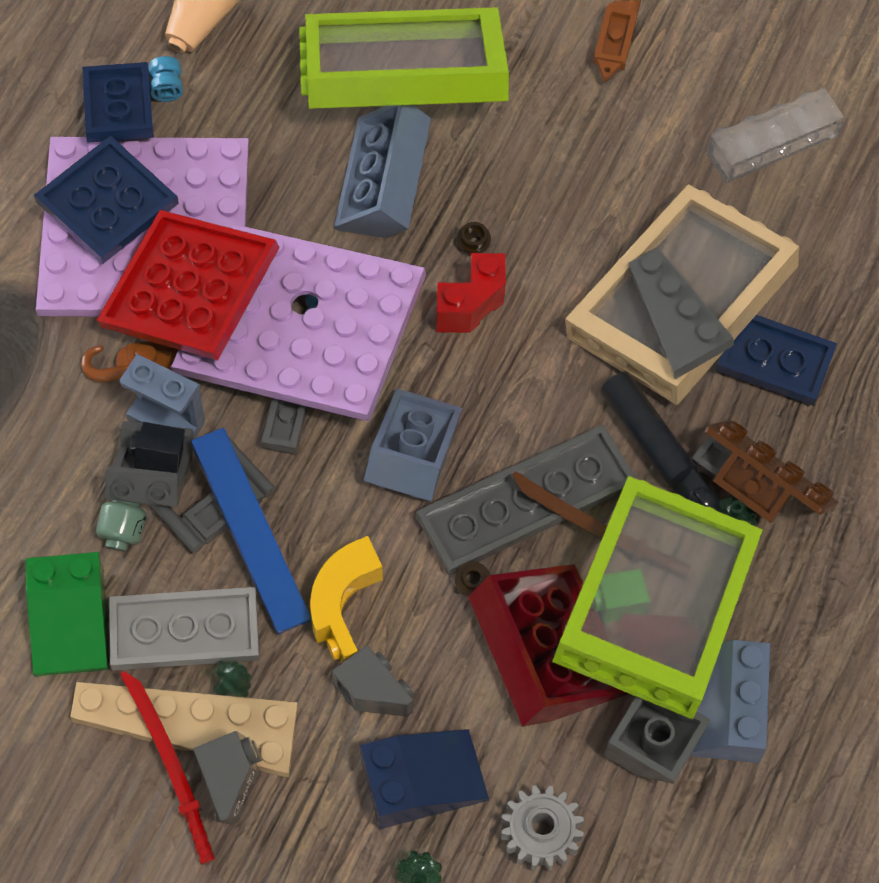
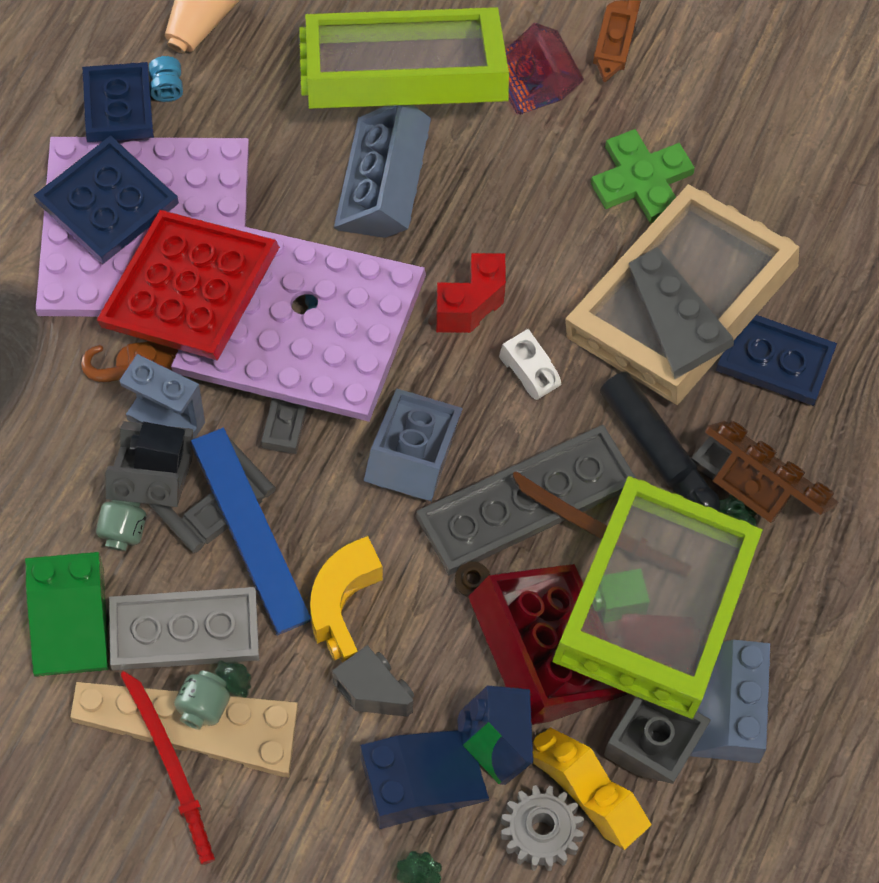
(202, 699): none -> sand green head
(229, 772): dark grey slope -> none
(474, 230): dark brown plate -> none
(499, 731): none -> dark blue slope
(530, 364): none -> white leg
(540, 69): none -> clear pink slope
(582, 776): none -> yellow arch
(641, 174): none -> bright green plate
(774, 134): clear brick -> none

